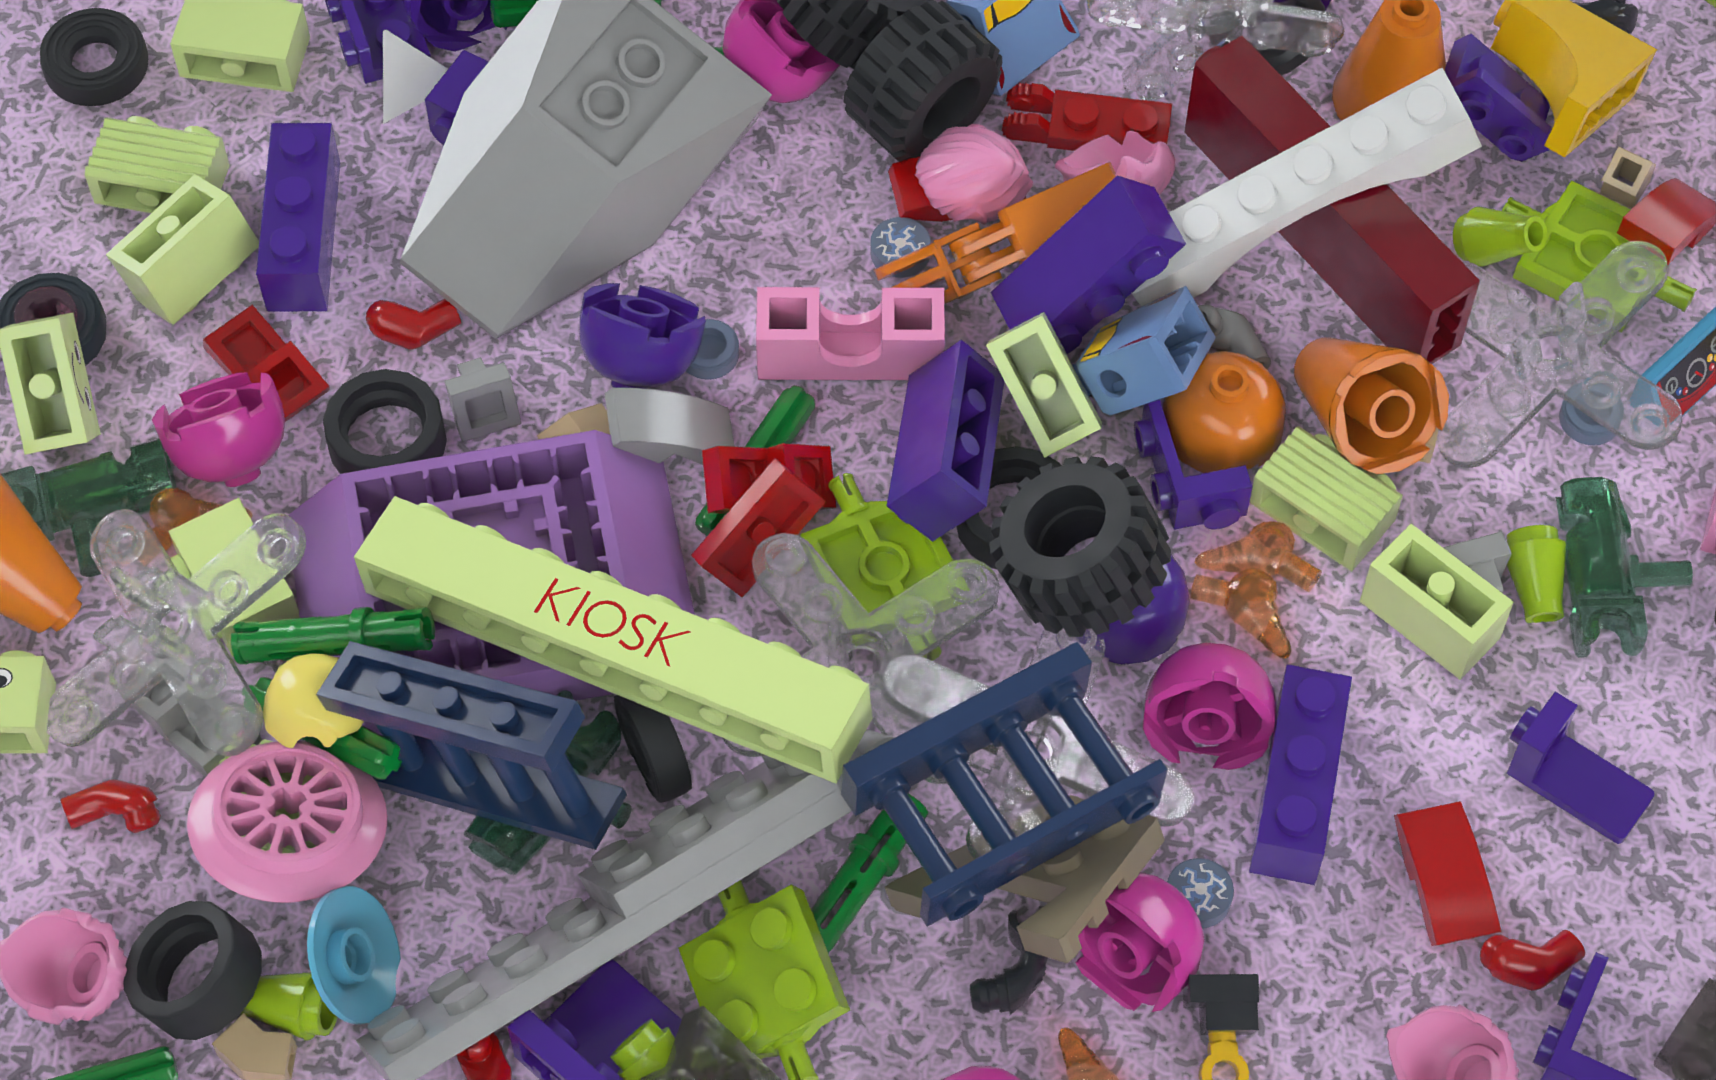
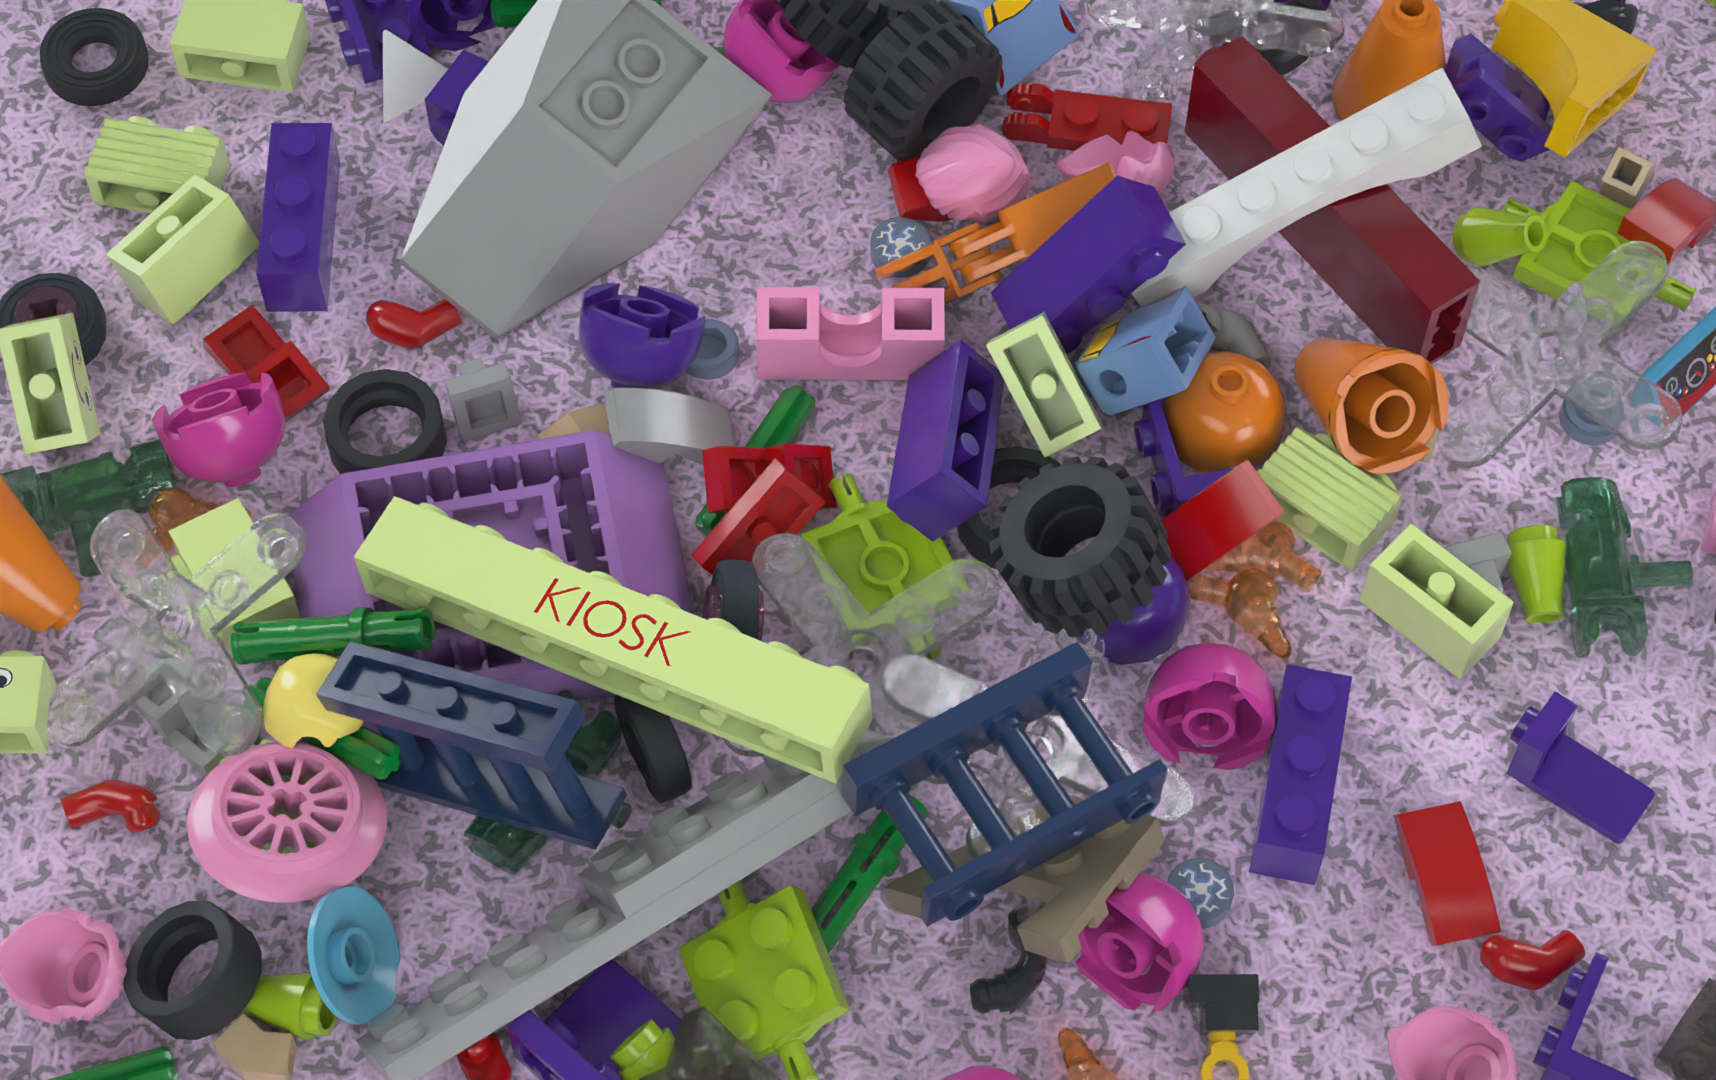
(736, 597): none -> black wheel
(1220, 518): none -> red slope

